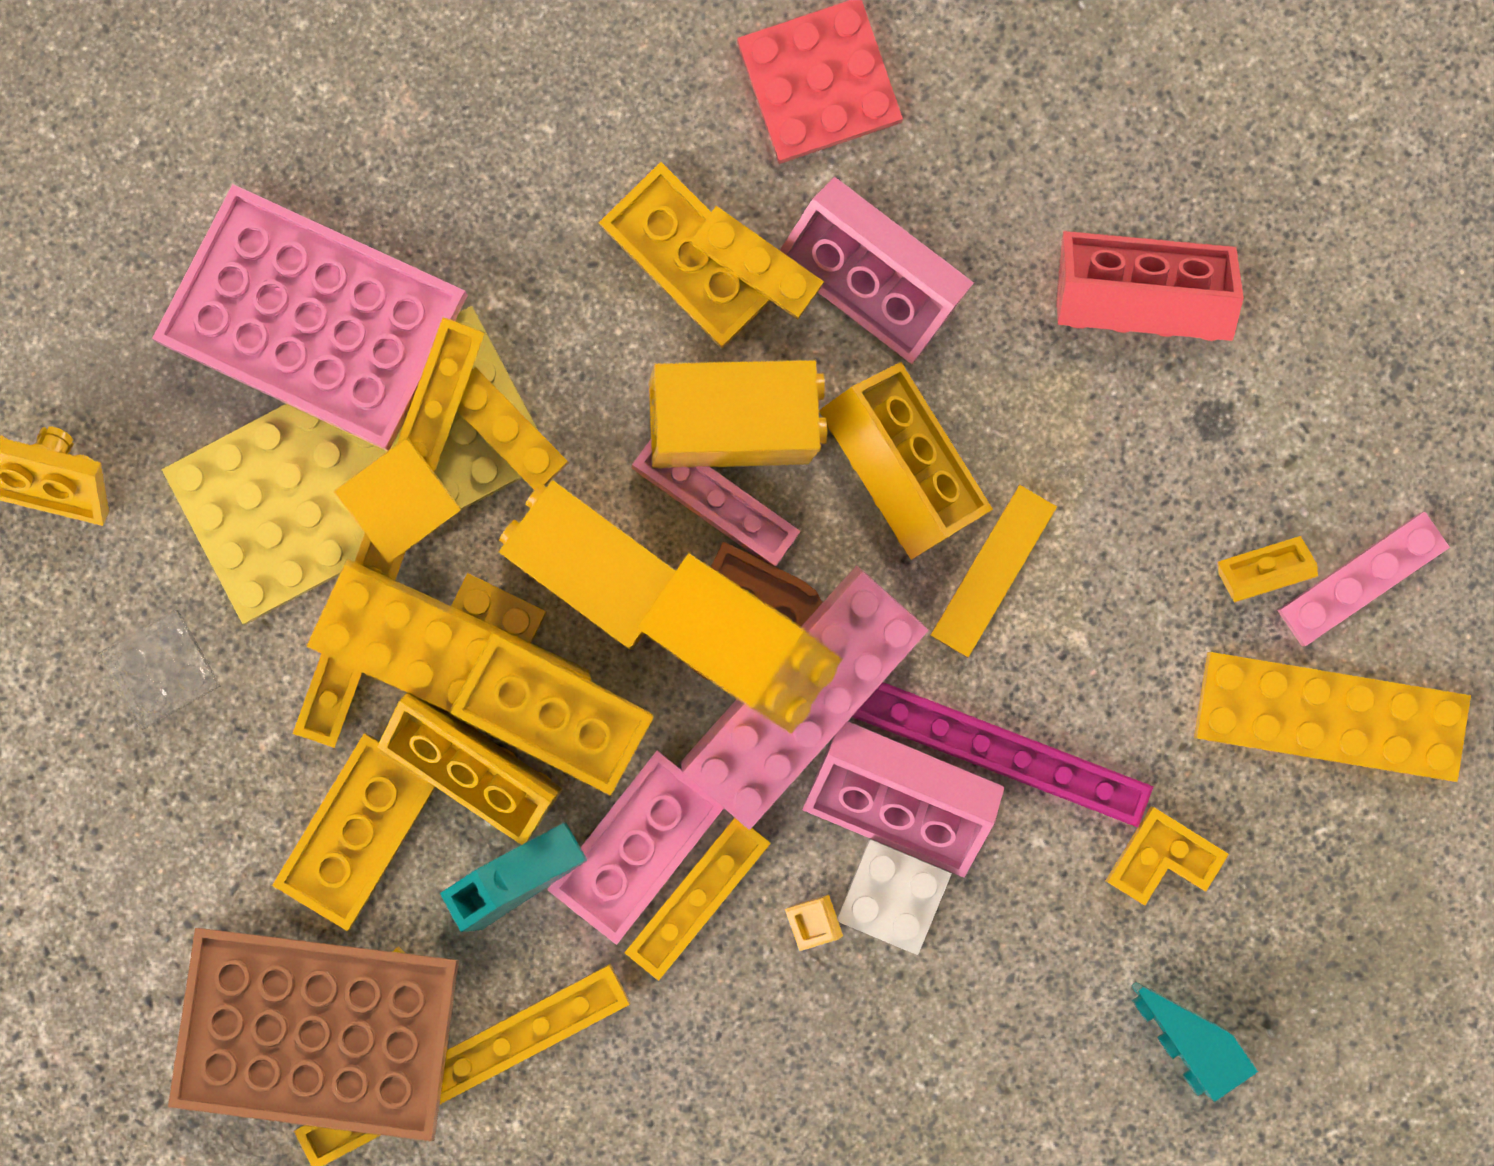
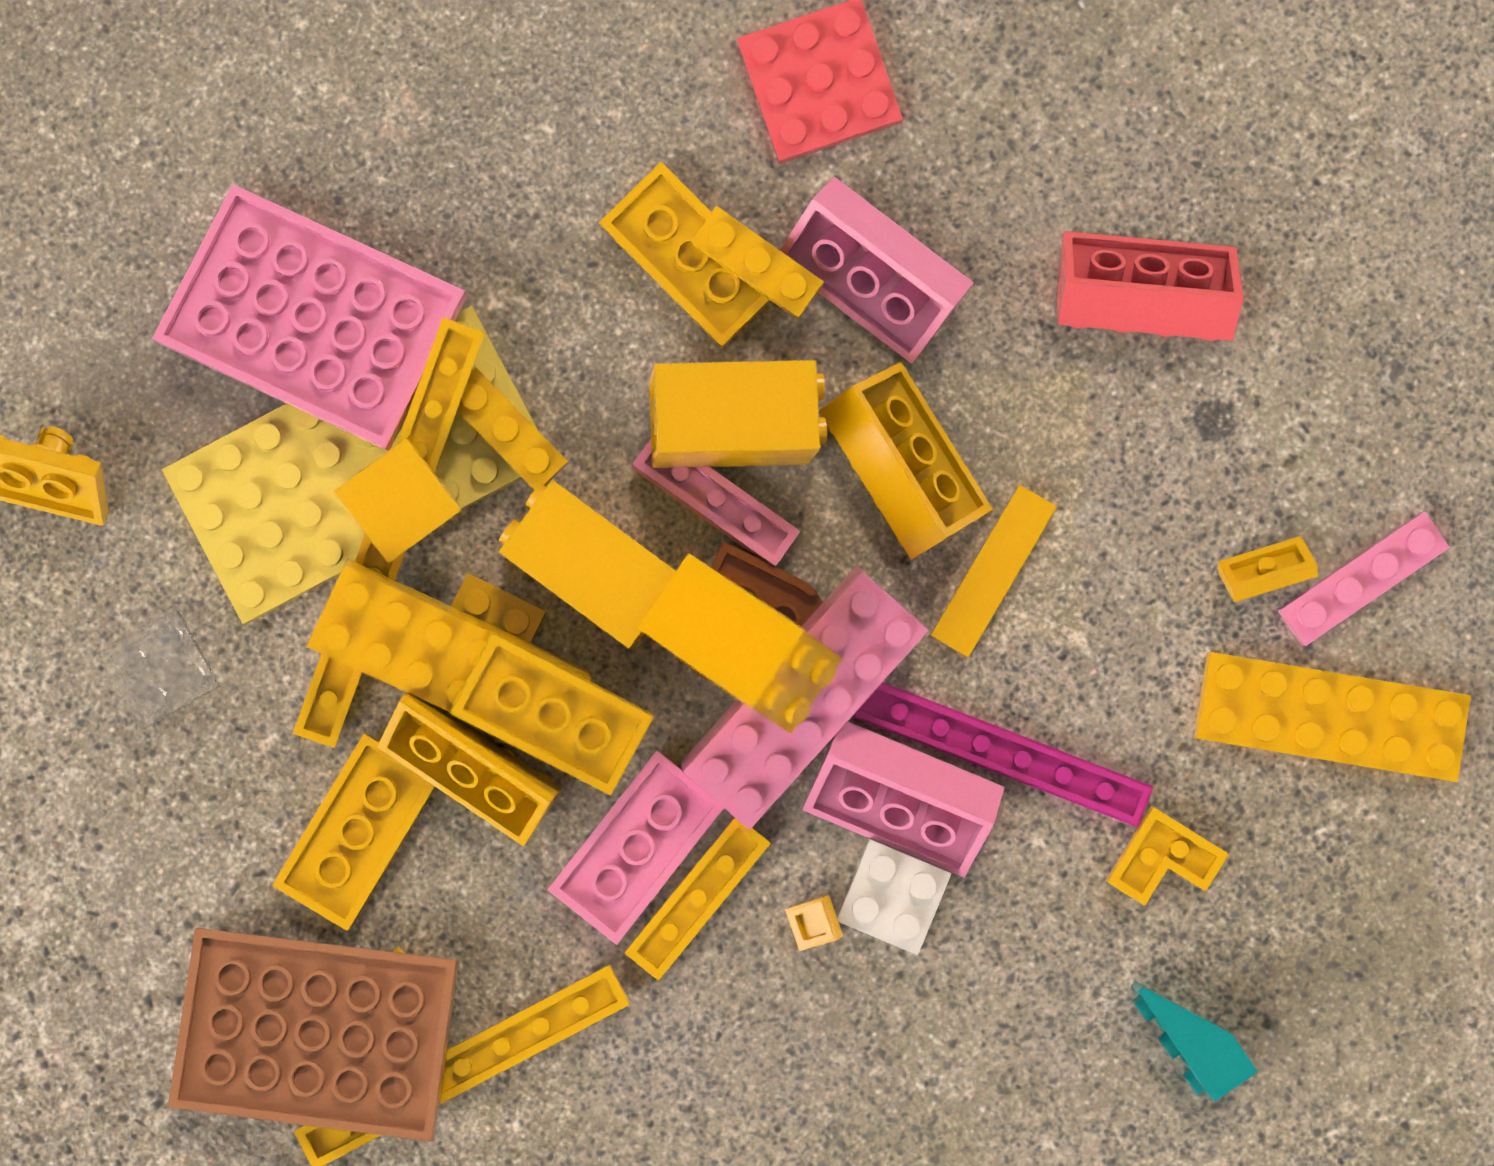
(512, 879): teal slope -> none

